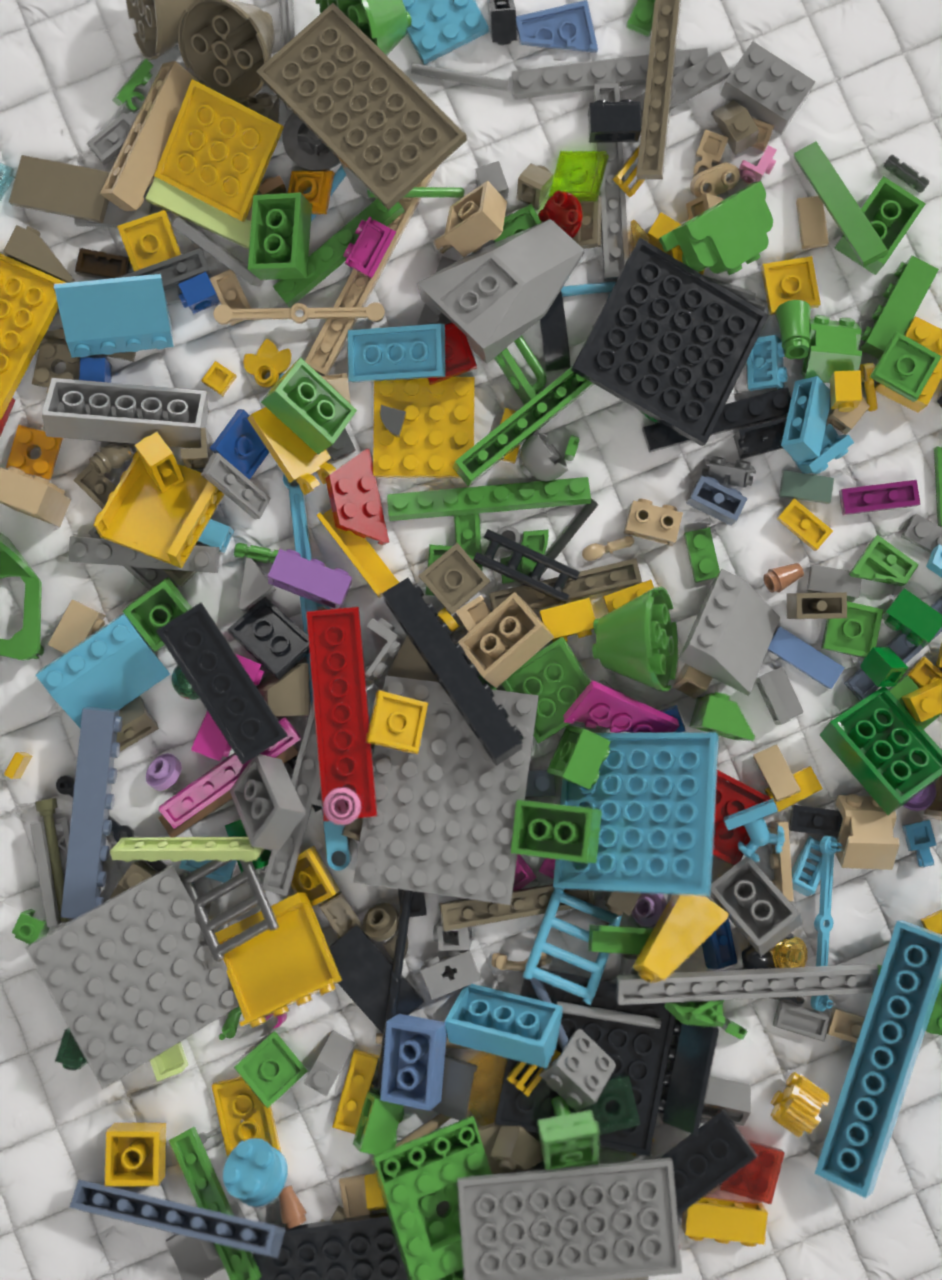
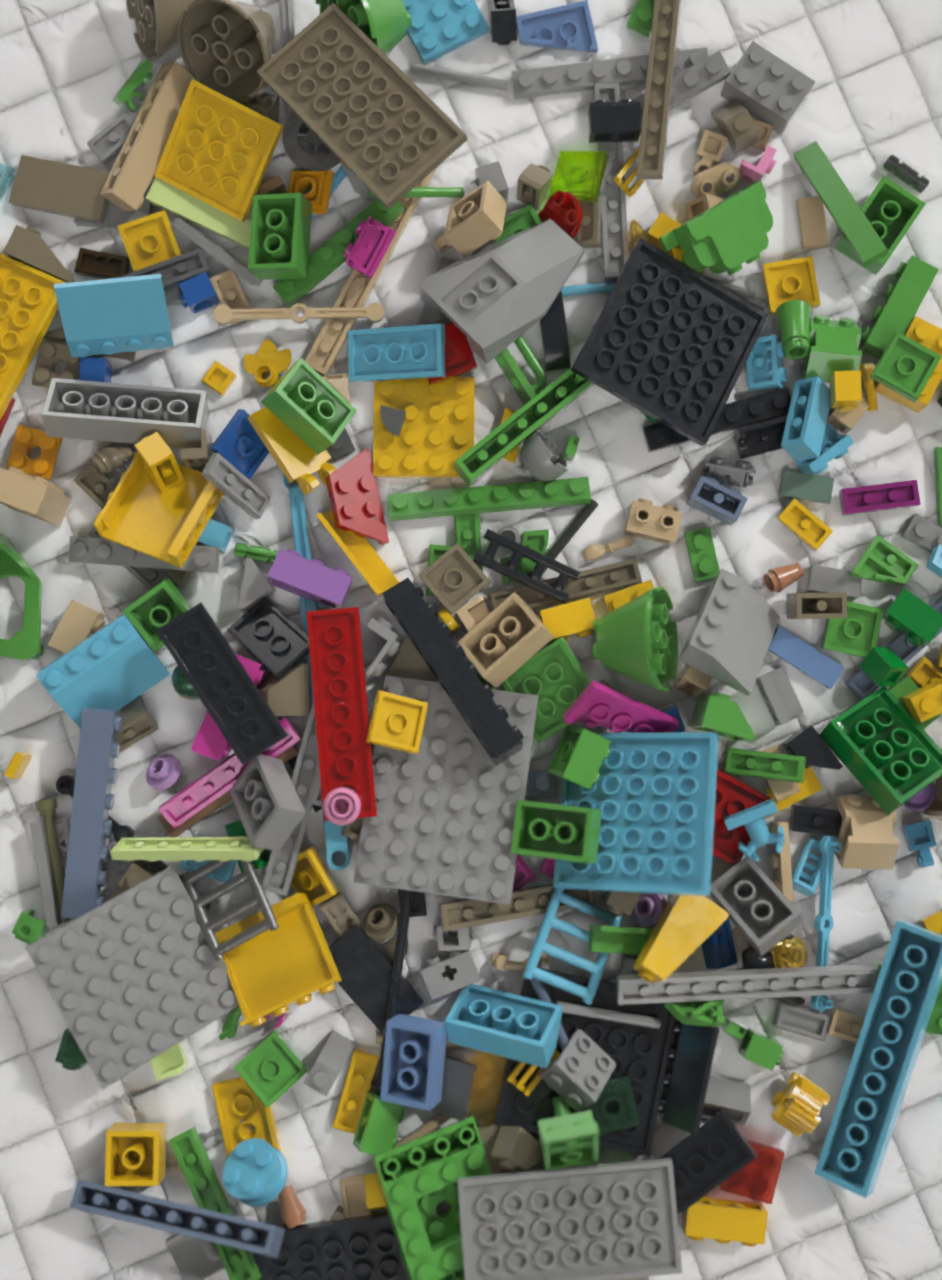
(761, 1049): none -> bright green brick
(765, 765): none -> bright green tile
(809, 744): none -> black slope

